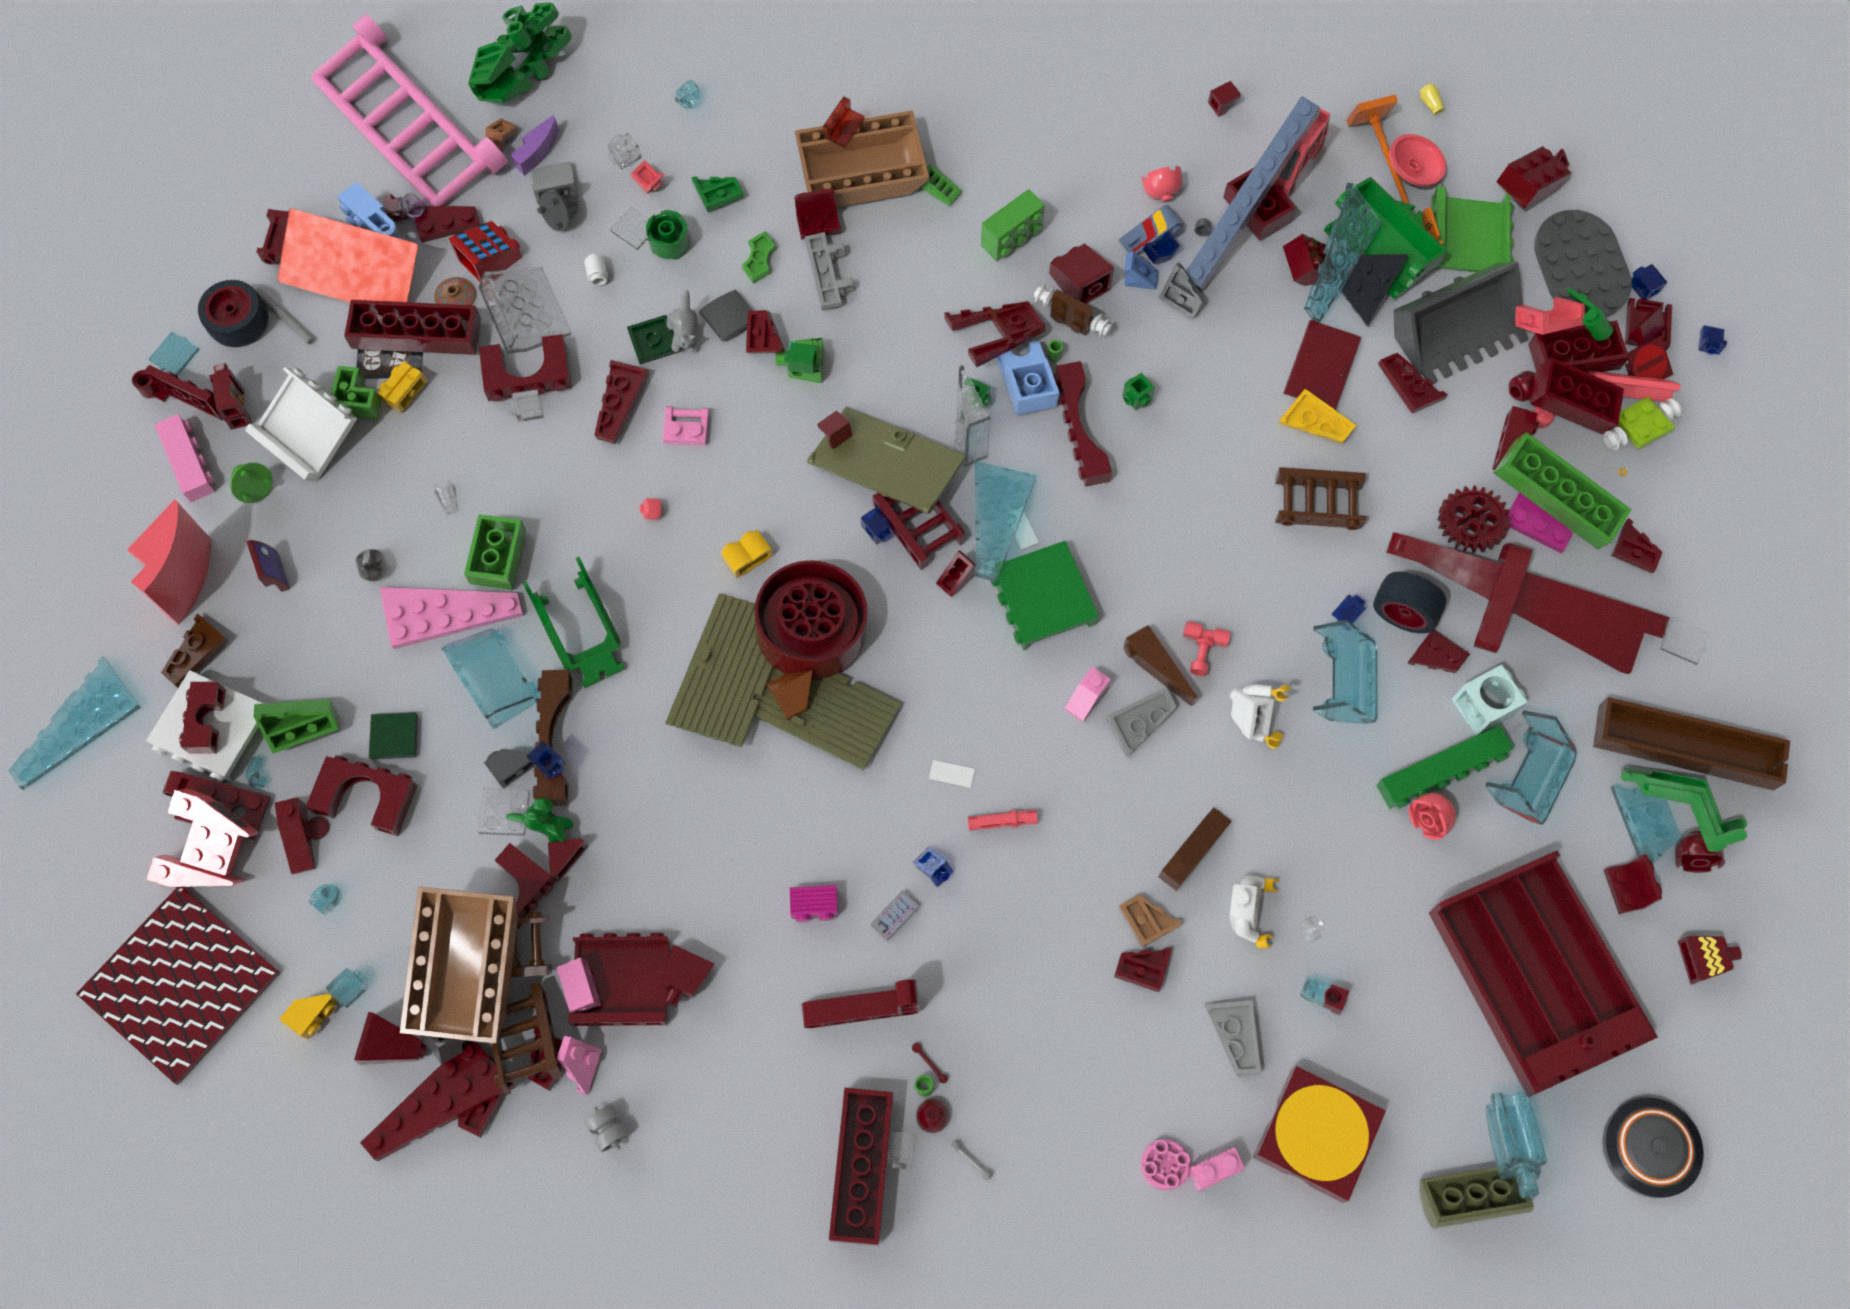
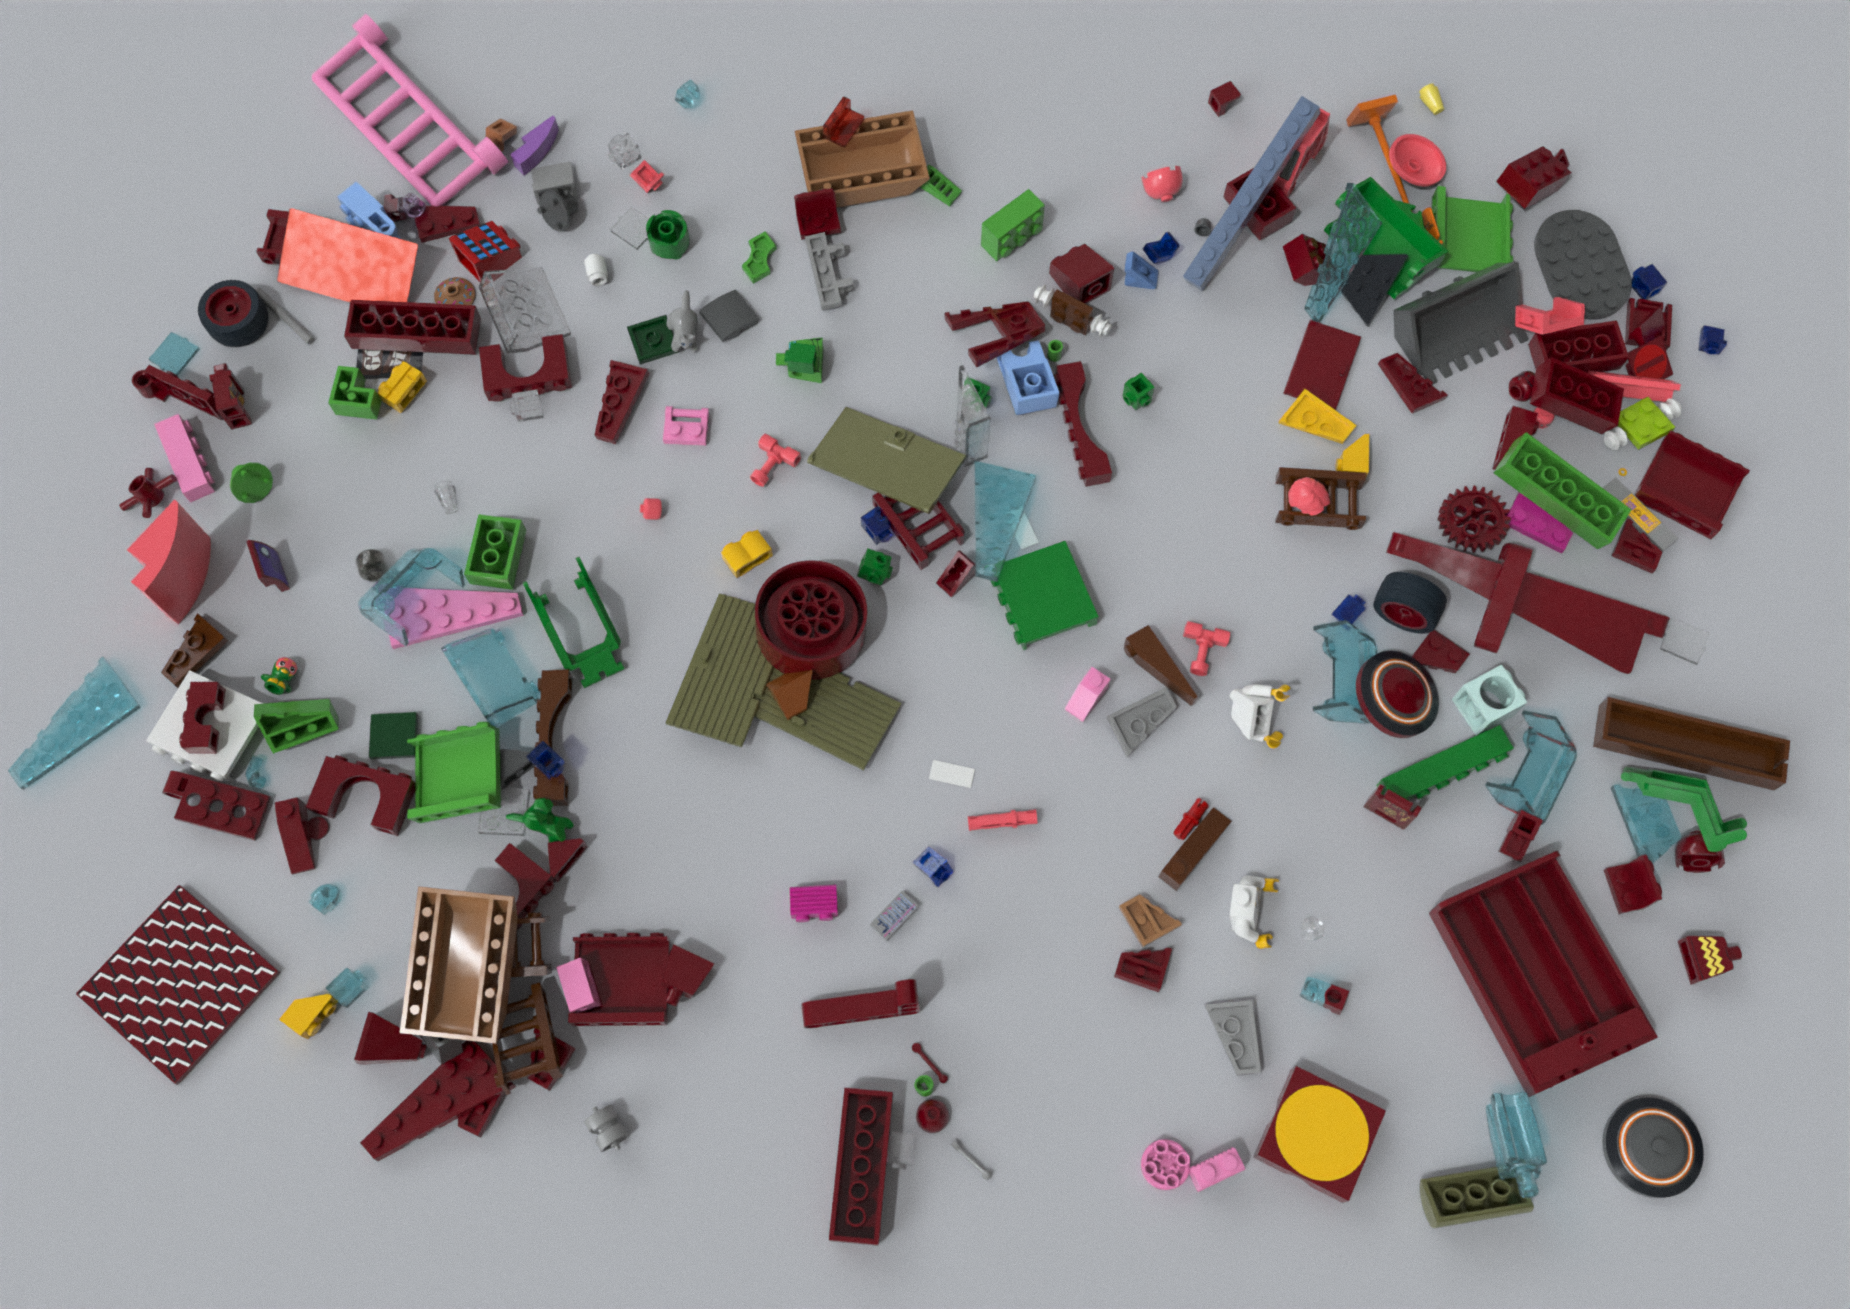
(147, 492): none -> dark red bar
(209, 847): wedge -> none
(282, 673): none -> green animal
(303, 425): white panel -> none
(379, 599): none -> clear light blue windscreen
(456, 772): none -> bright green panel
(492, 73): green piece -> none
(579, 1062): bright pink wing -> none
(717, 191): green wing -> none
(762, 334): dark red wing -> none
(776, 455): none -> coral bar
(835, 428): dark red panel -> none
(875, 567): none -> green brick
(1152, 229): sand blue door -> none
(1182, 292): dark grey wing -> none
(1190, 819): none -> red axle
(1308, 496): none -> coral hair
(1355, 457): none -> yellow slope
(1392, 807): none -> dark red container
(1397, 694): none -> dish
(1433, 815): coral cylinder -> none
(1519, 835): none -> dark red brick
(1594, 319): green door -> none
(1642, 517): none -> light grey tile
(1690, 484): none -> dark red panel

